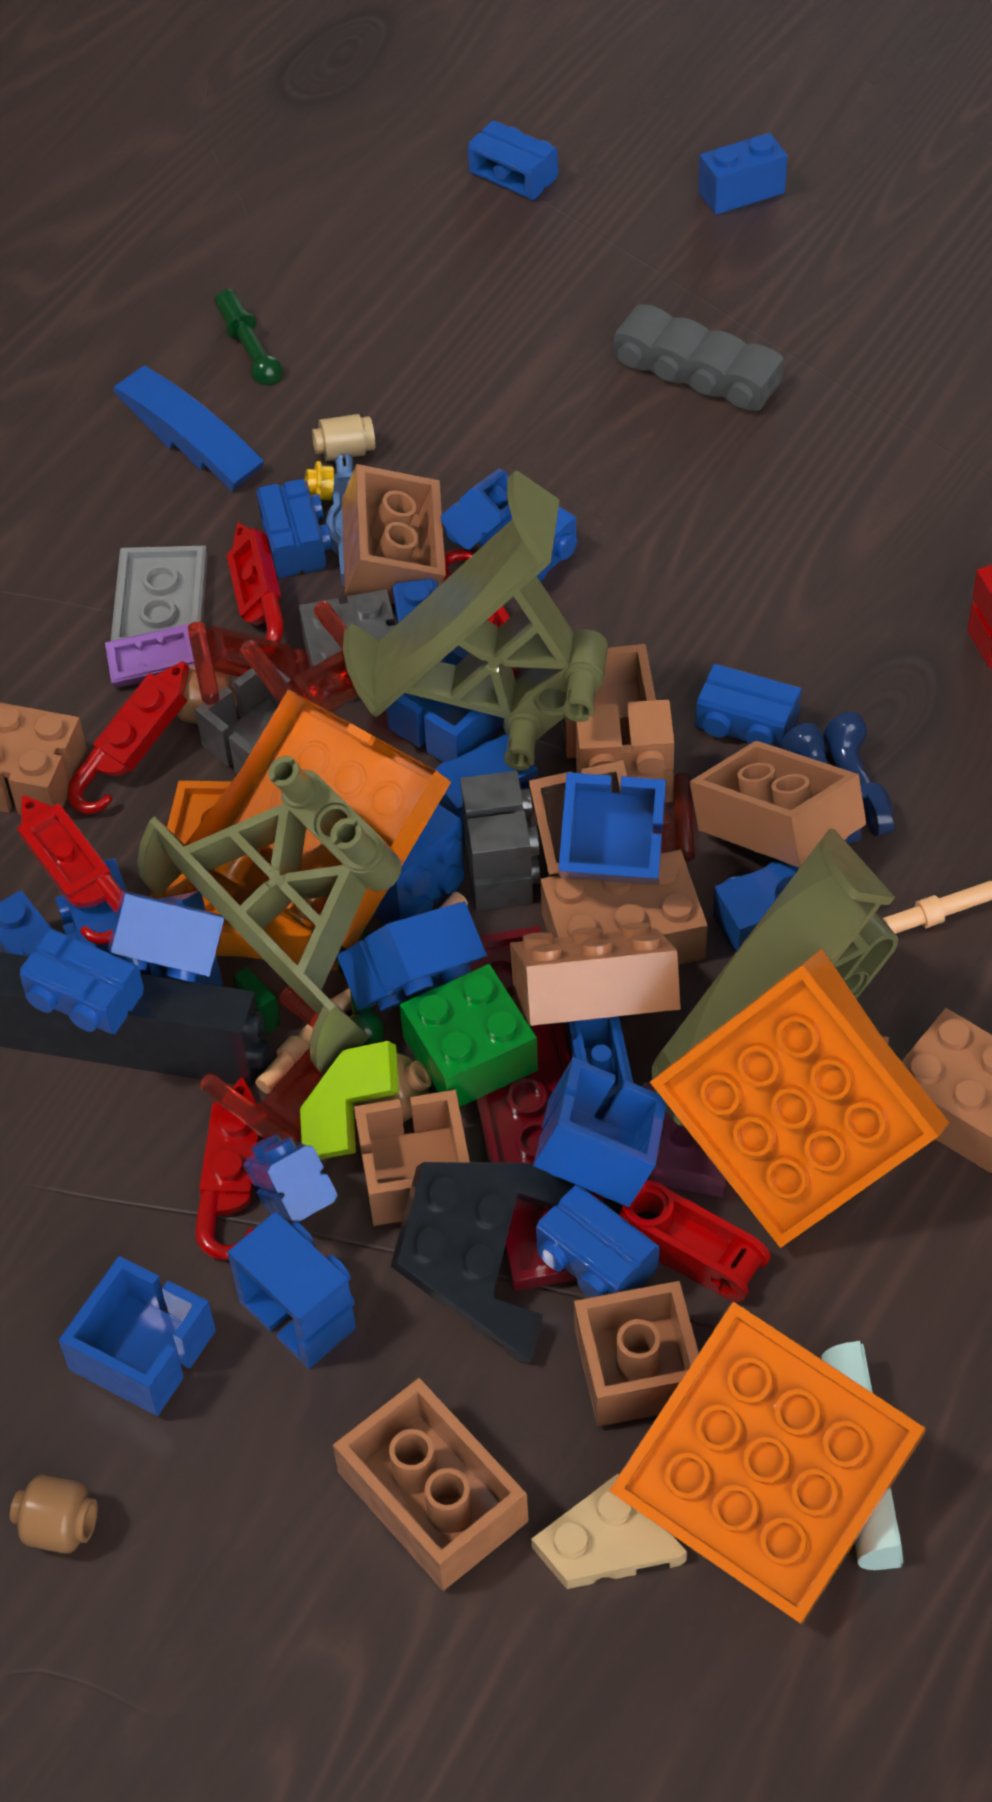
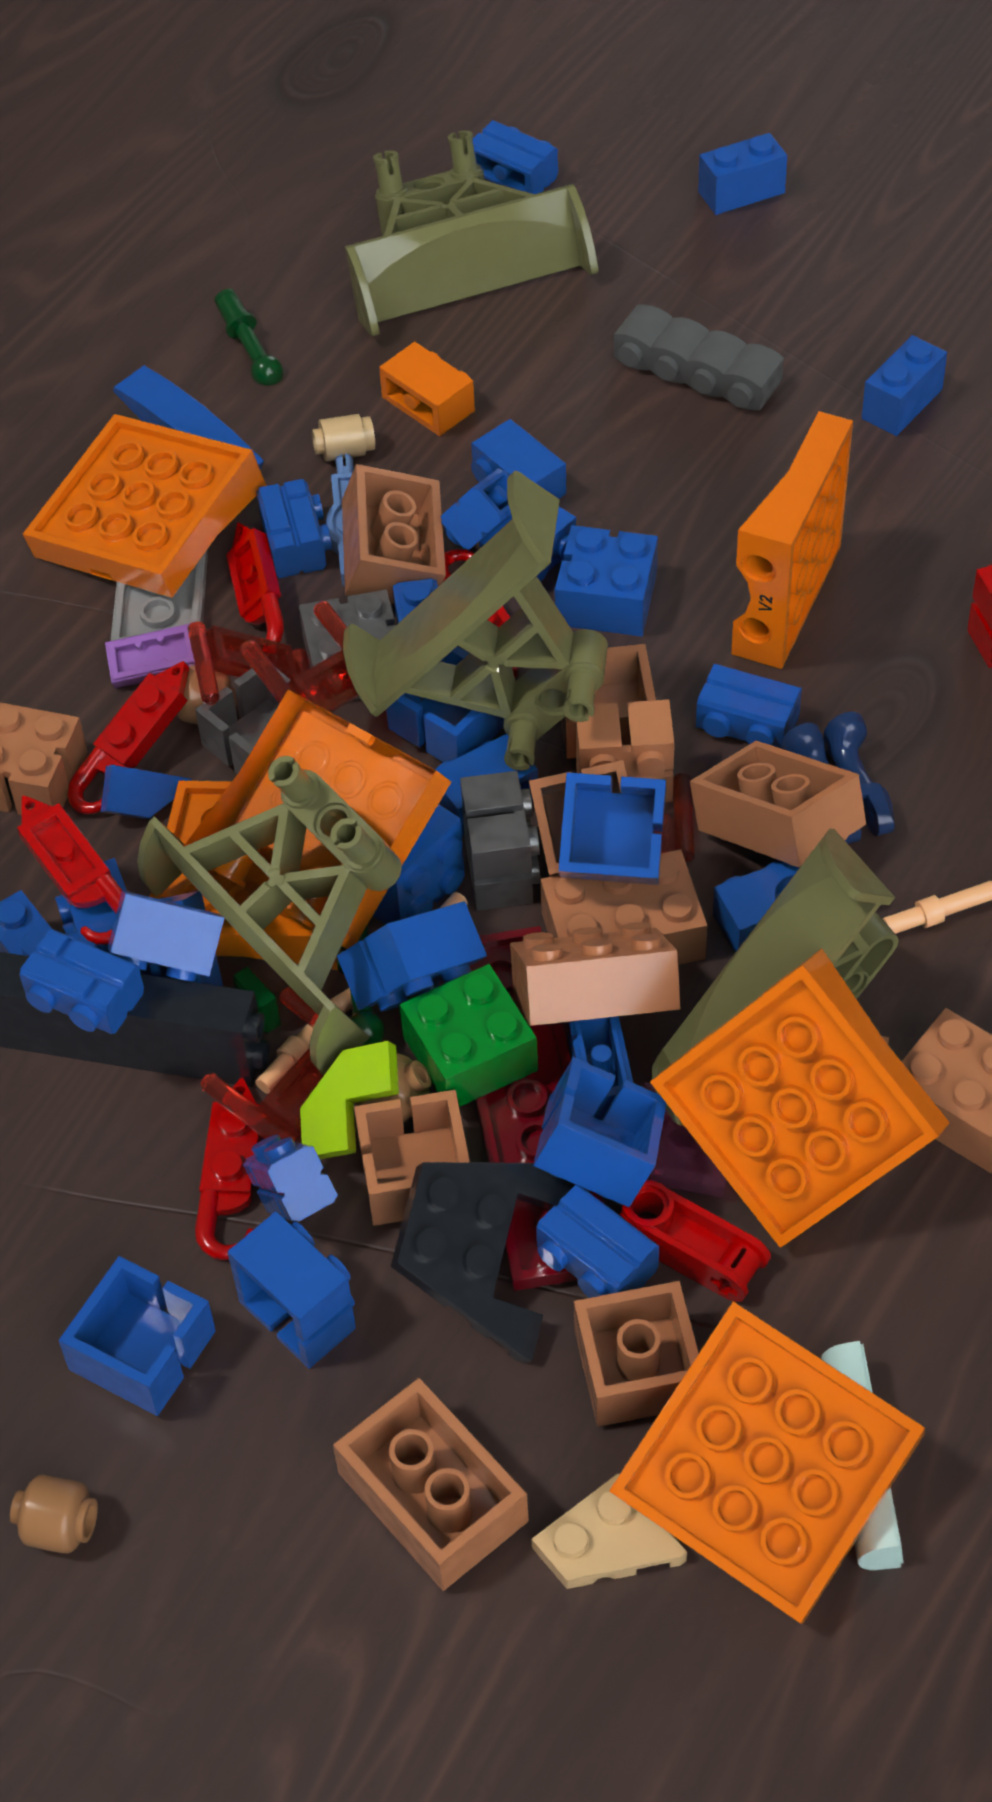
(137, 791): none -> blue tile
(144, 504): none -> orange piece
(320, 481): yellow plate -> none
(427, 388): none -> orange brick
(460, 237): none -> olive piece
(516, 450): none -> blue brick
(607, 580): none -> blue piece
(793, 543): none -> orange piece
(904, 385): none -> blue brick

